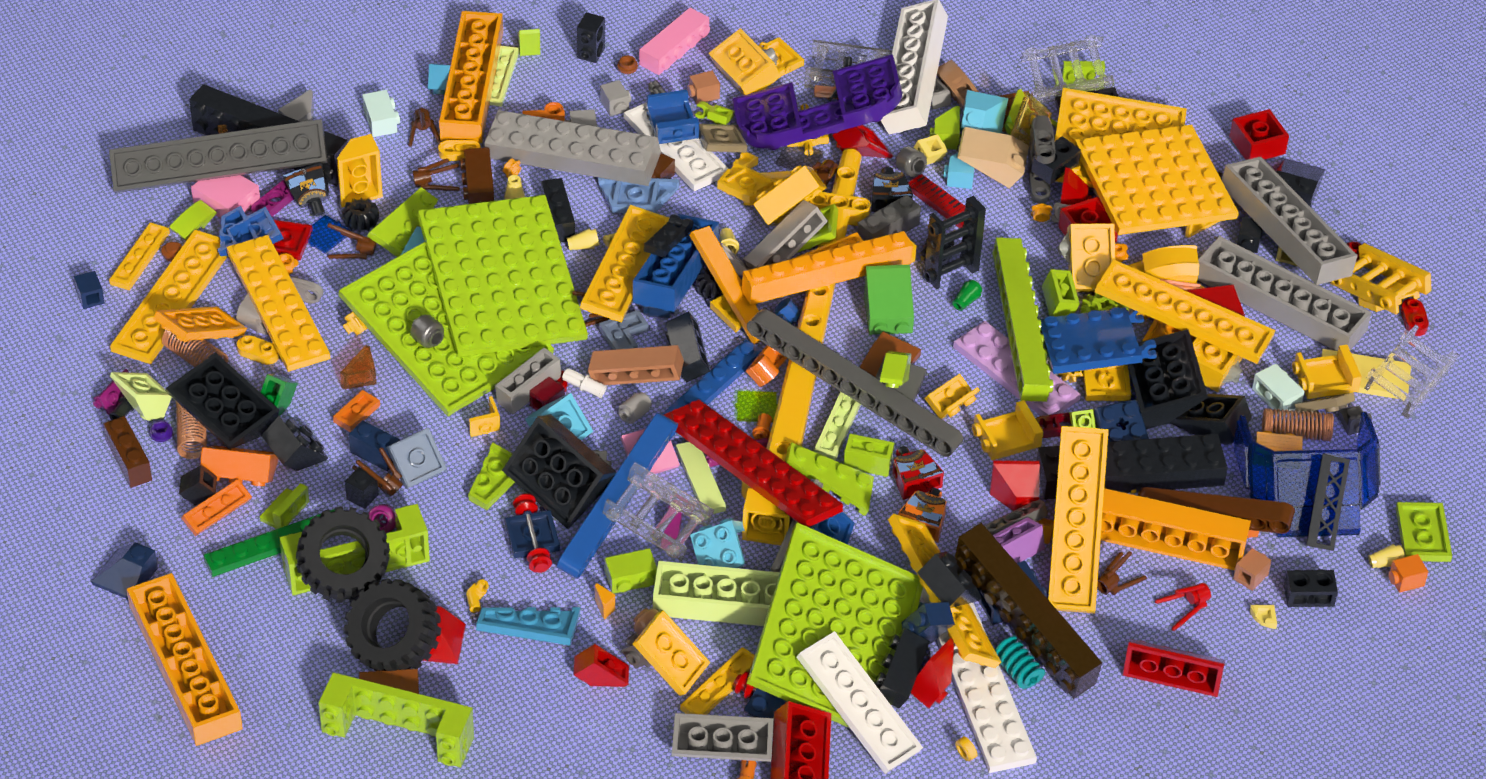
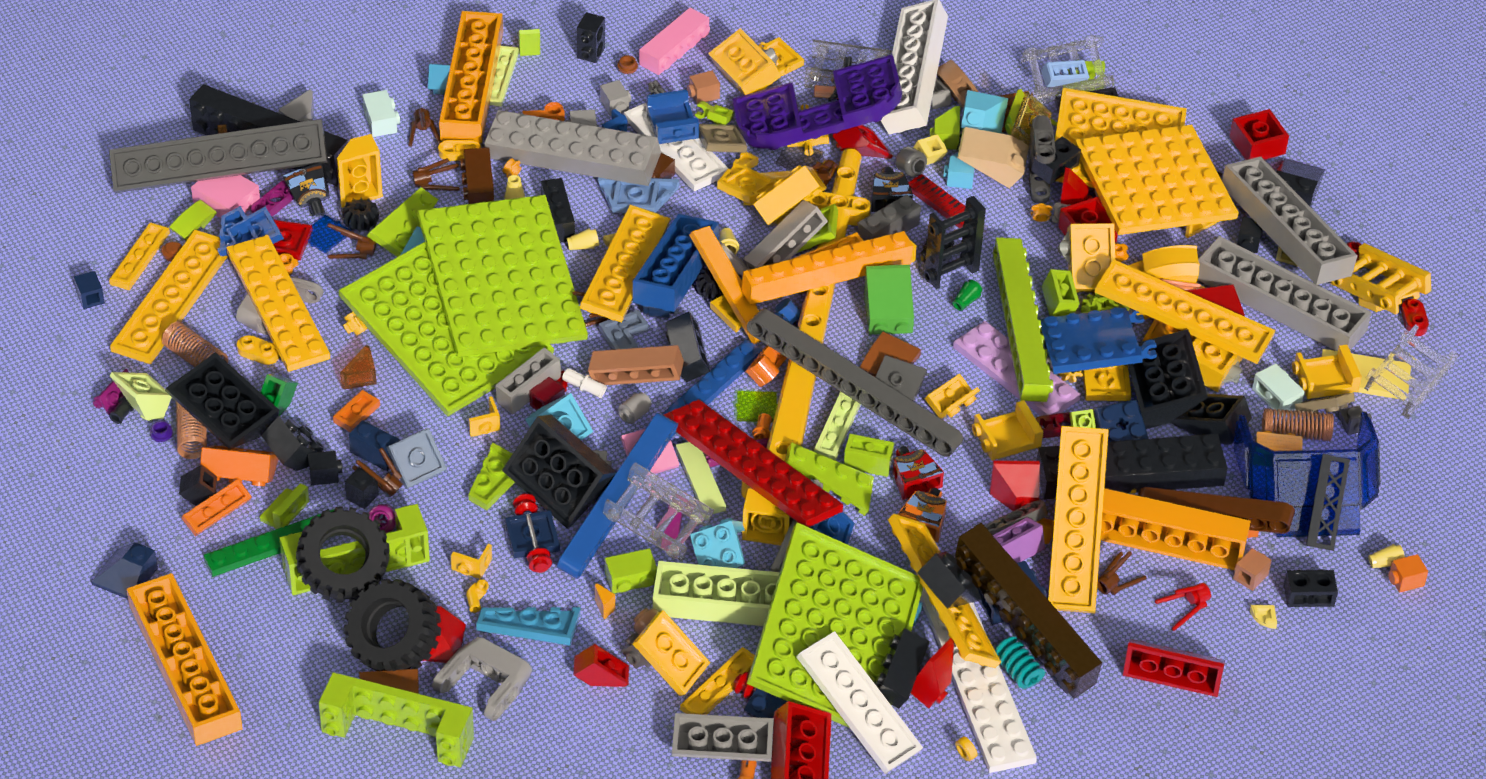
(127, 452): reddish brown brick -> none
(199, 323): light orange plate -> none
(324, 467): none -> black brick
(427, 331): flat silver head -> none
(471, 566): none -> yellow bracket
(492, 662): none -> light grey connector
(618, 121): none -> blue bracket
(668, 236): black plate -> none
(895, 369): lime slope -> none
(930, 620): dark blue brick -> none
(1053, 78): none -> light blue slope
(1424, 531): lime plate -> none

